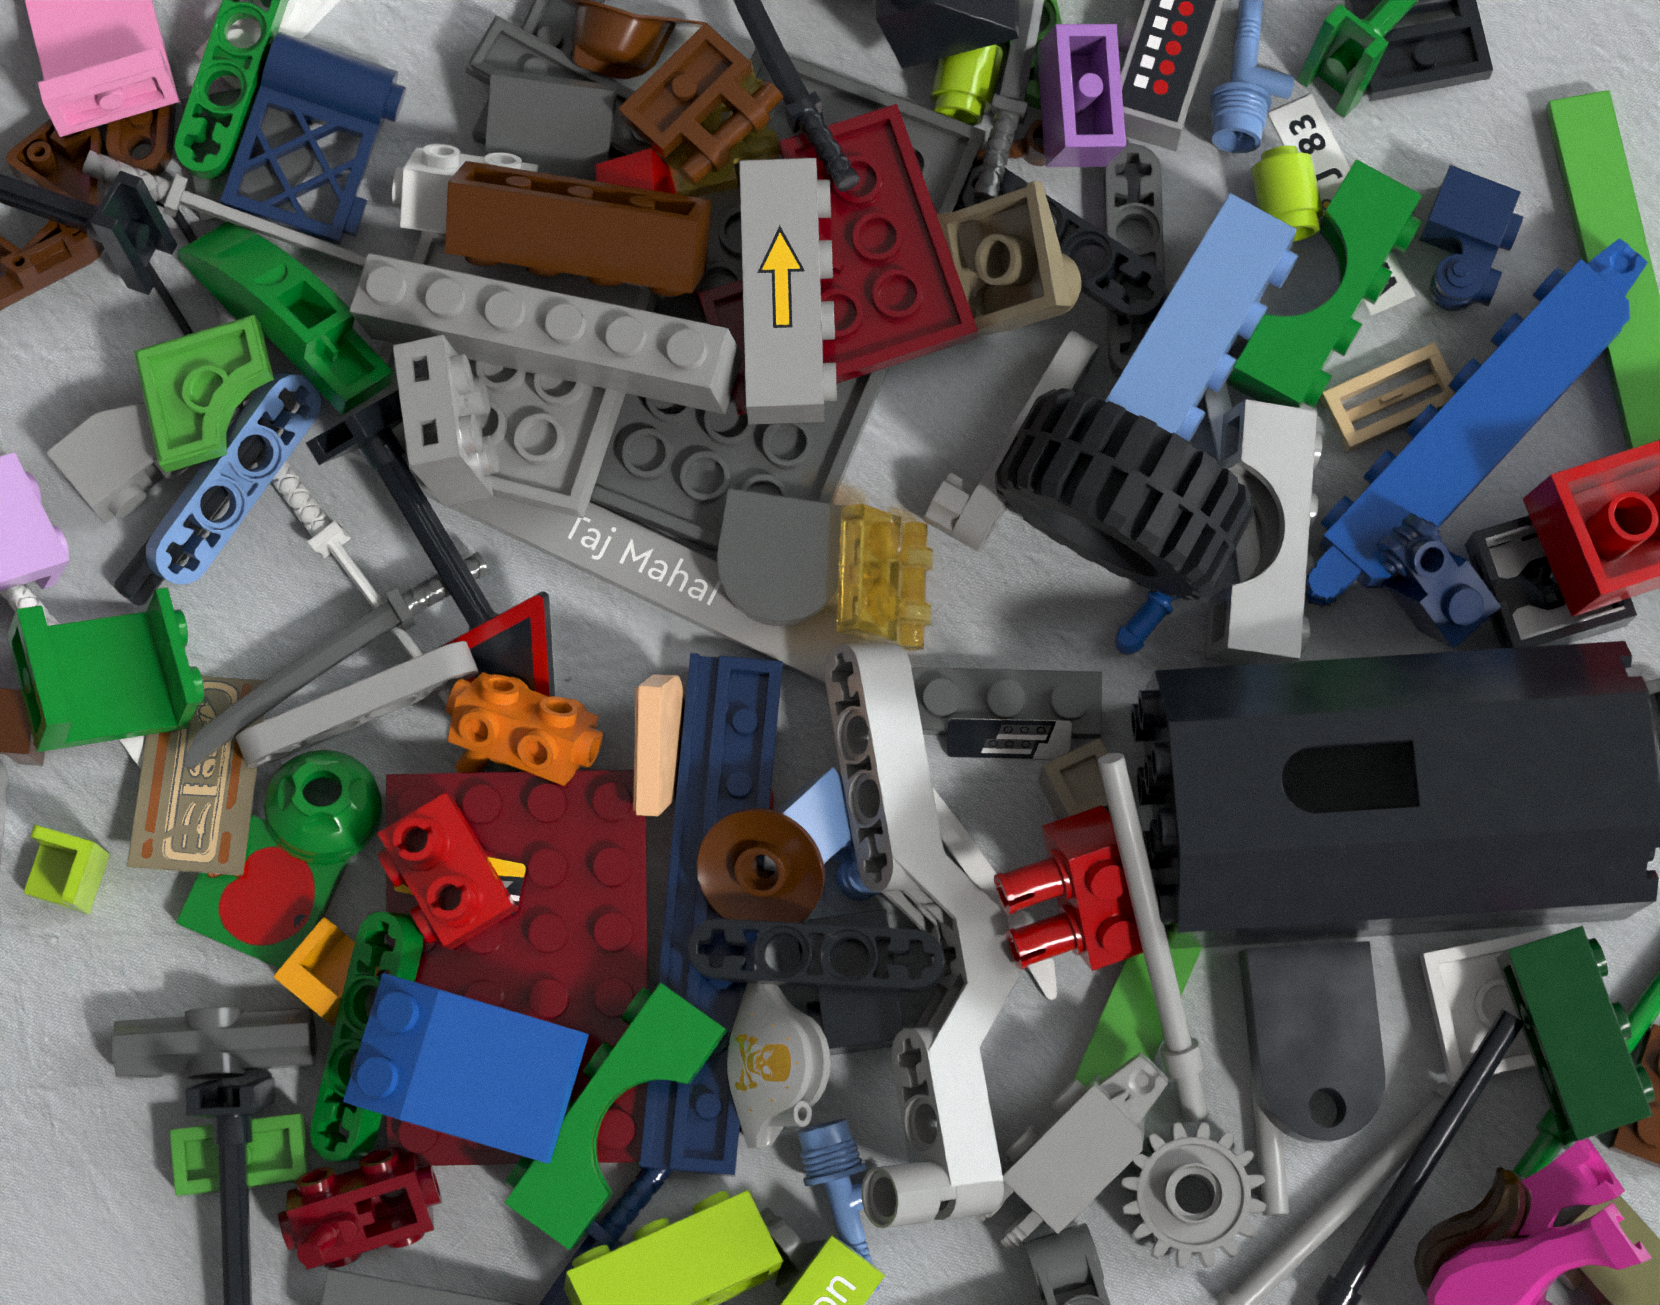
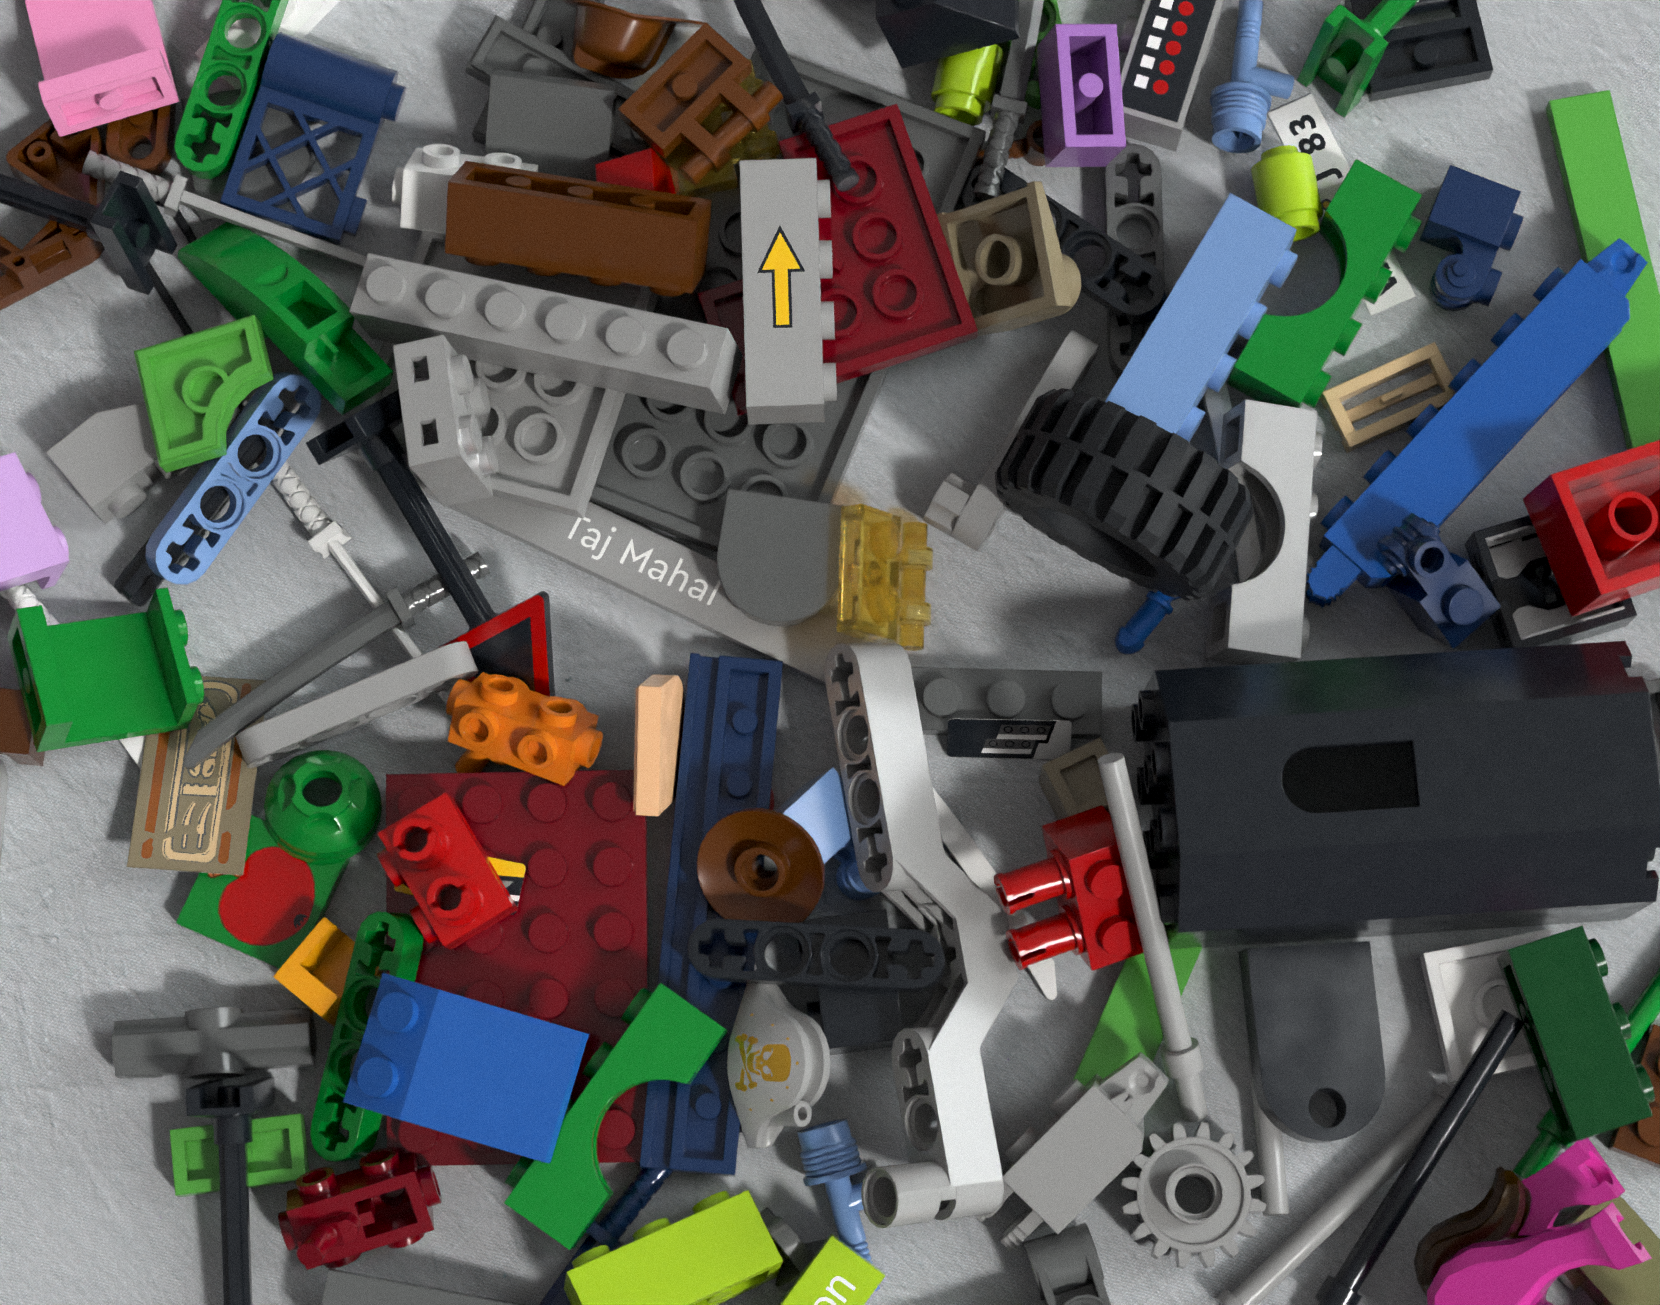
(66, 870): lime panel -> none

